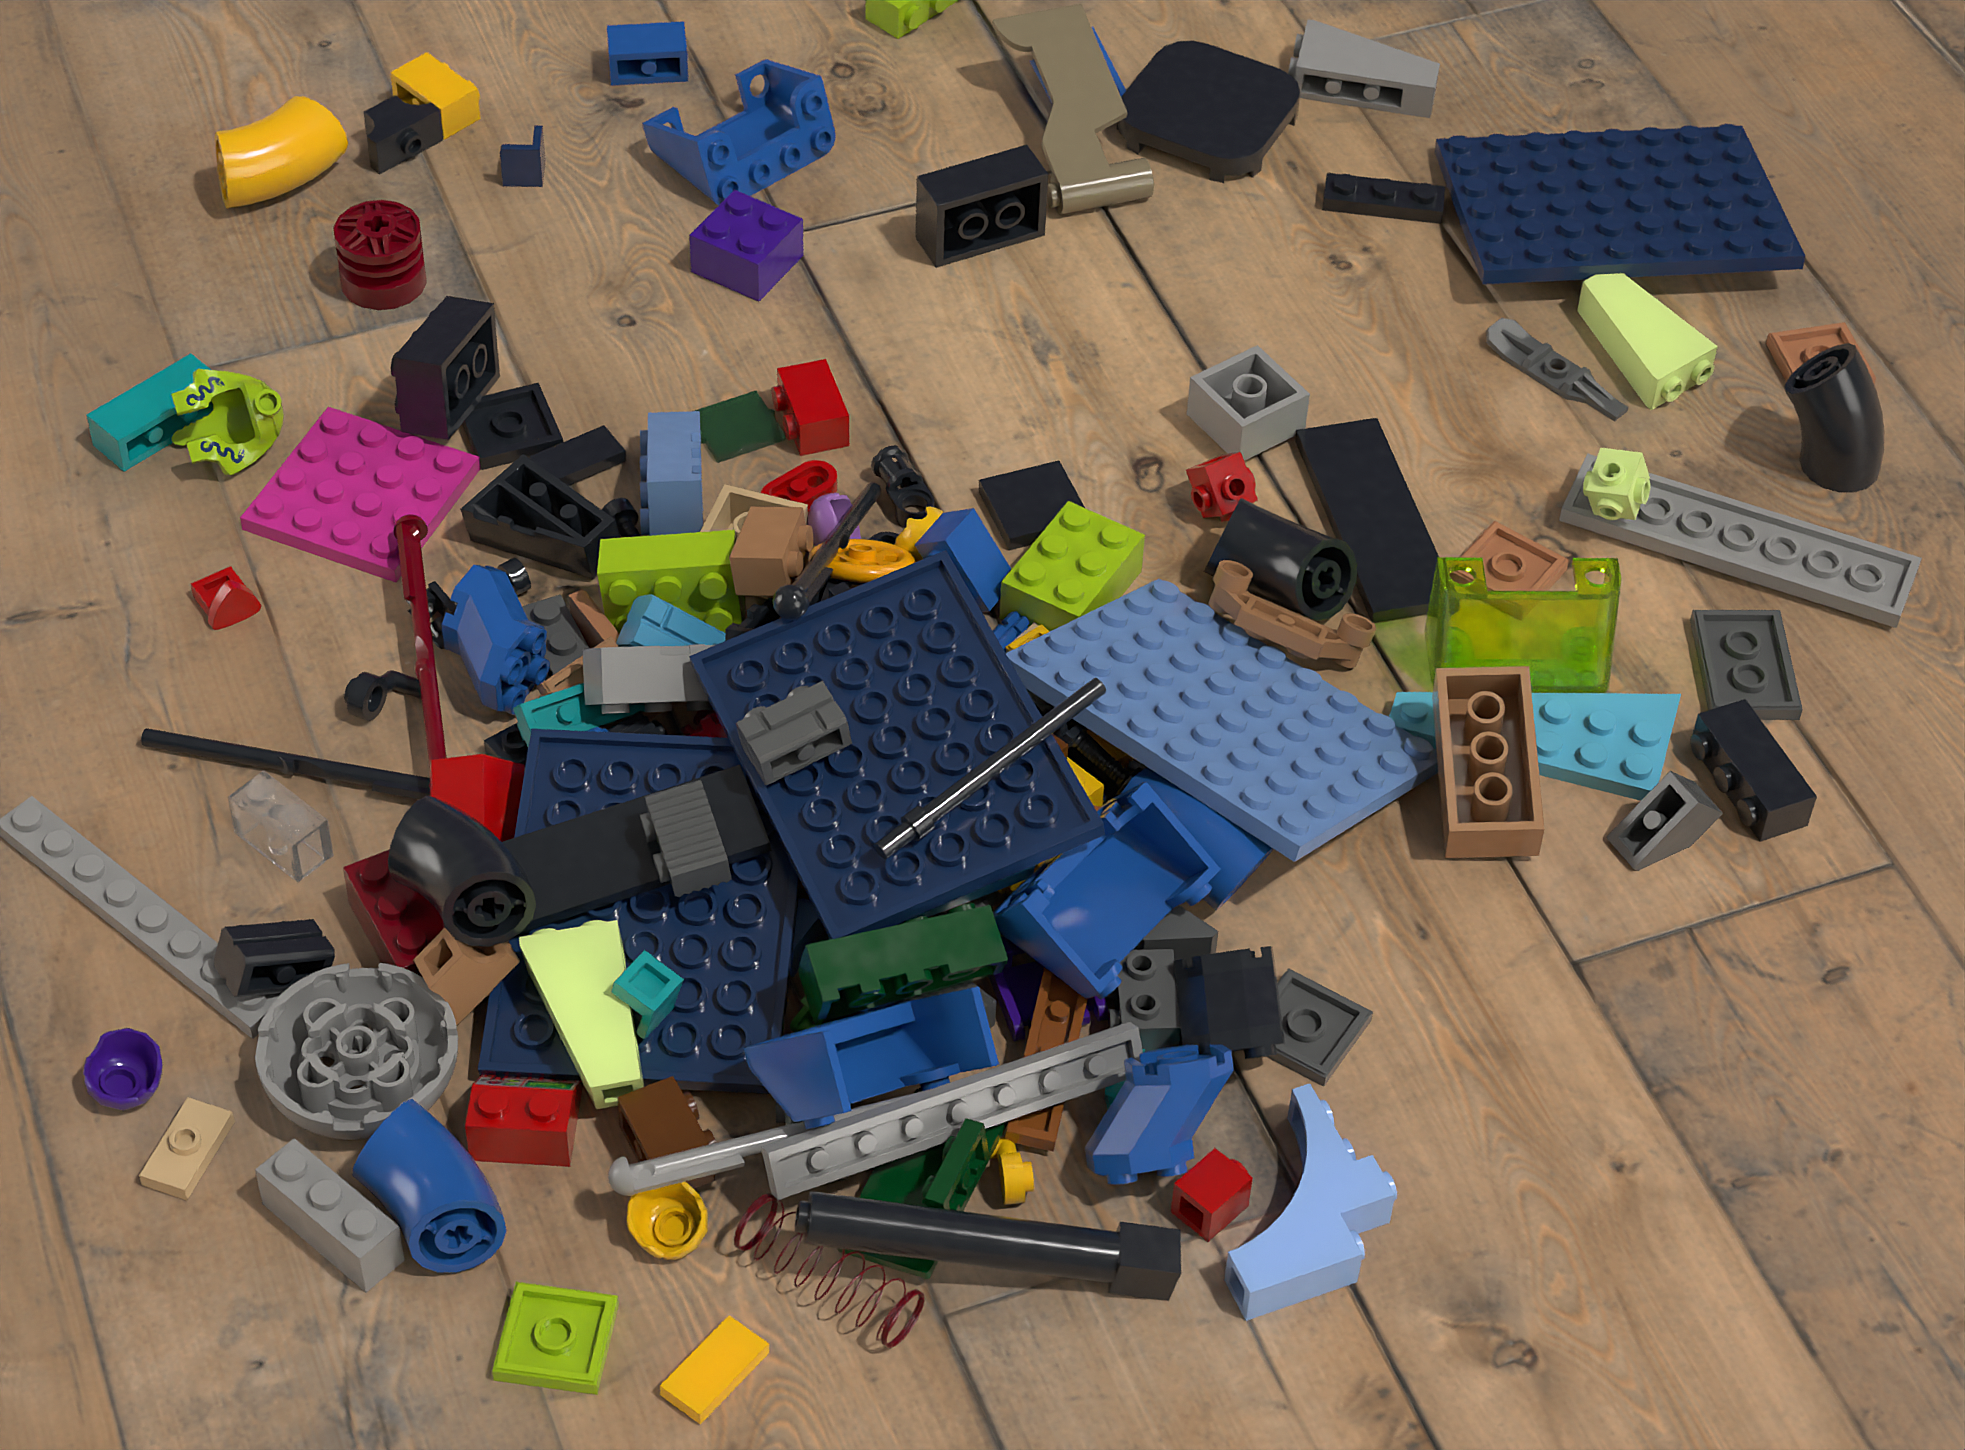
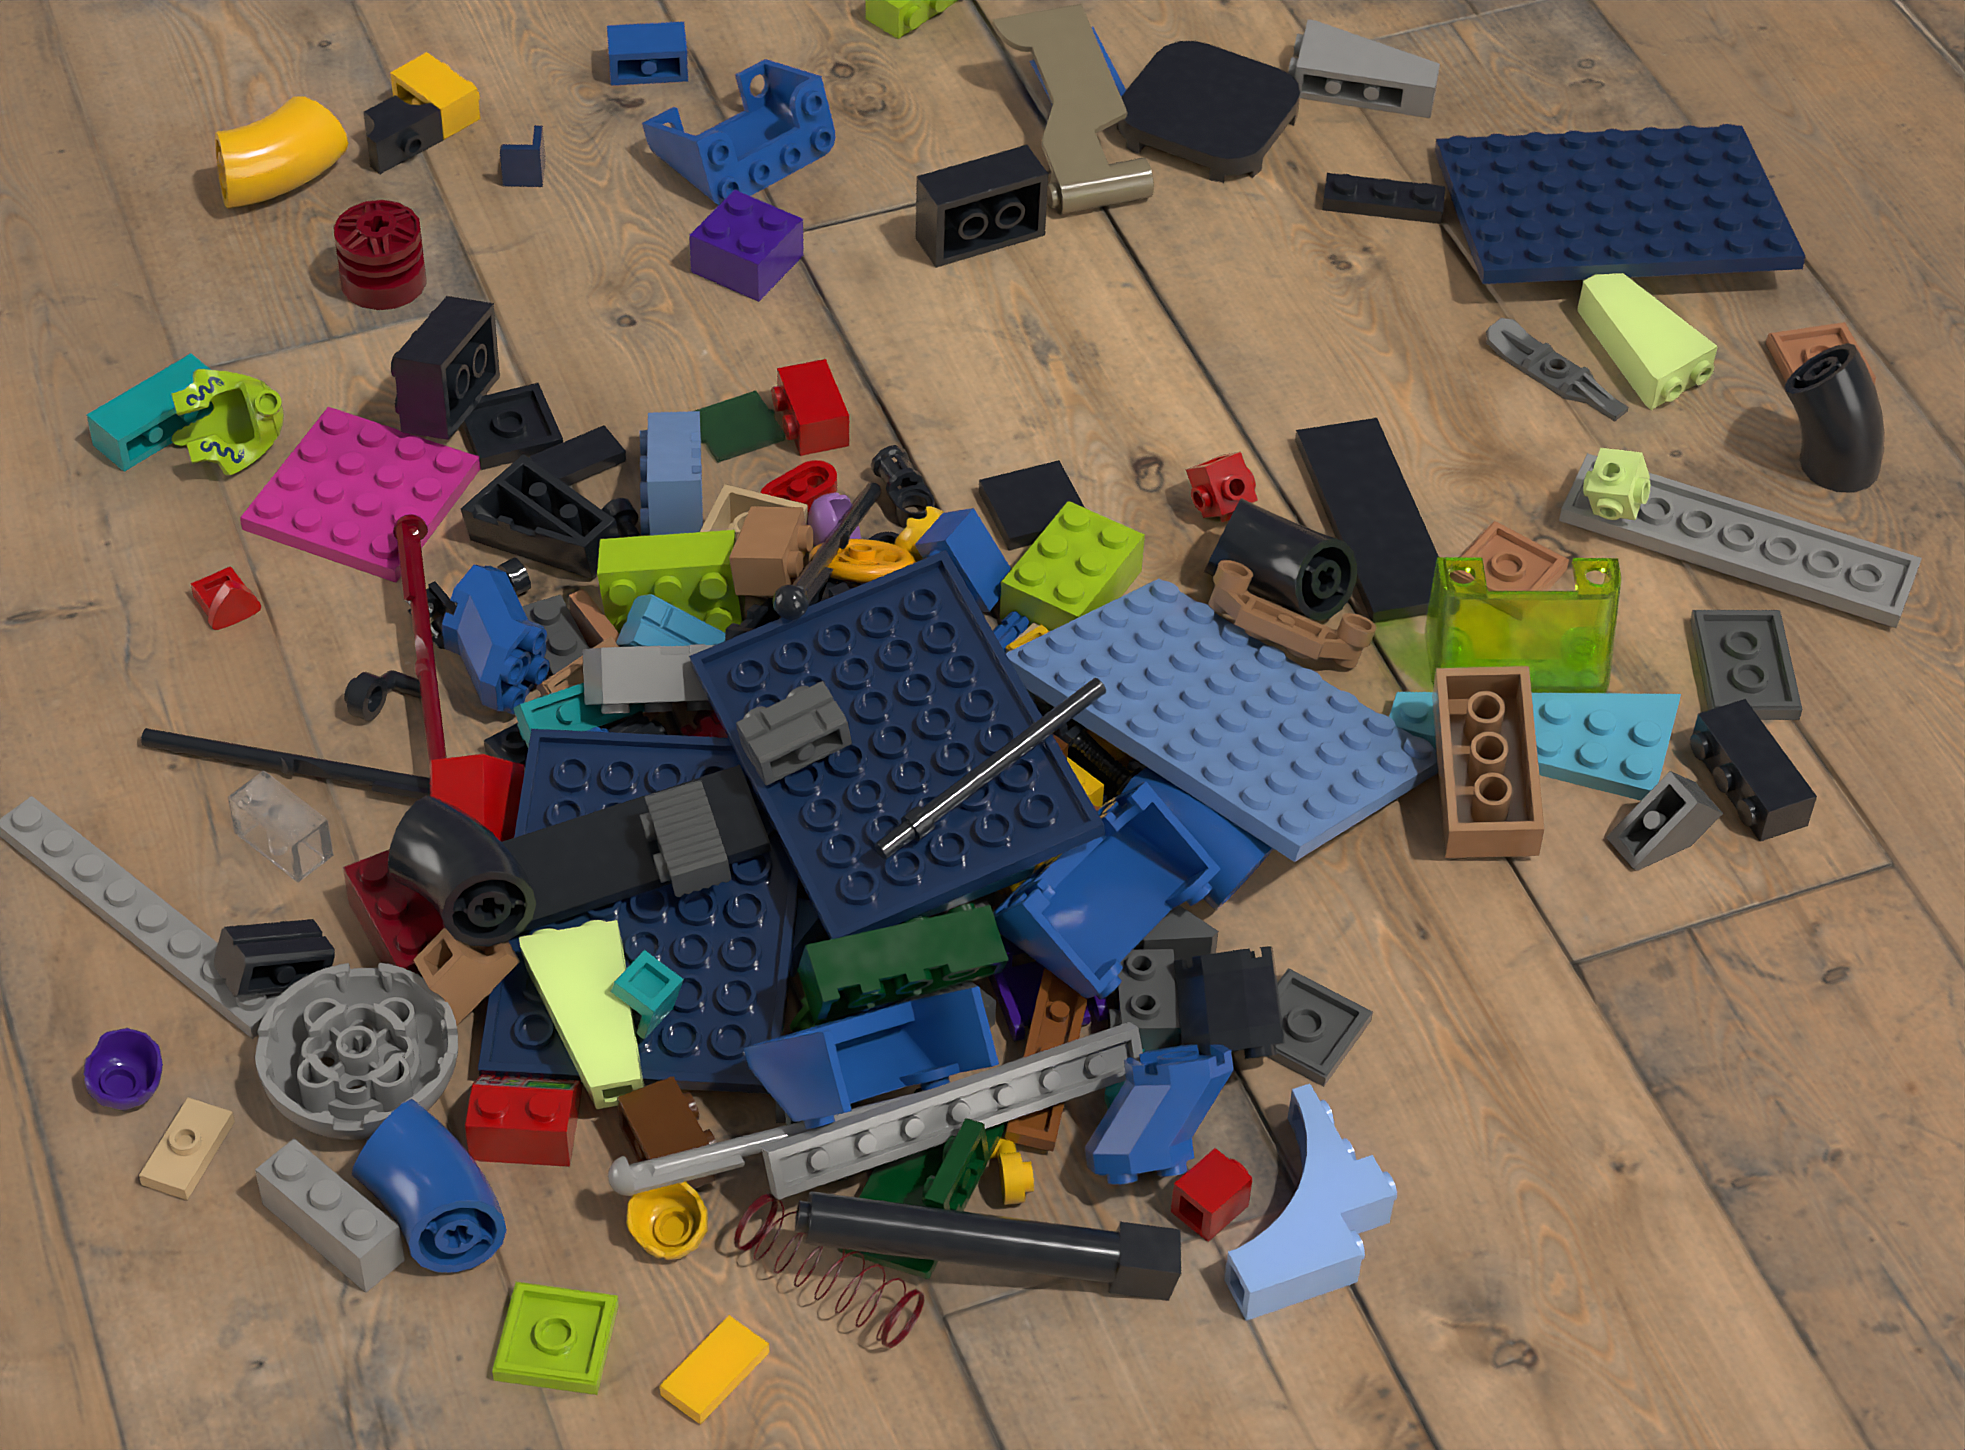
(1247, 403): light grey brick -> none

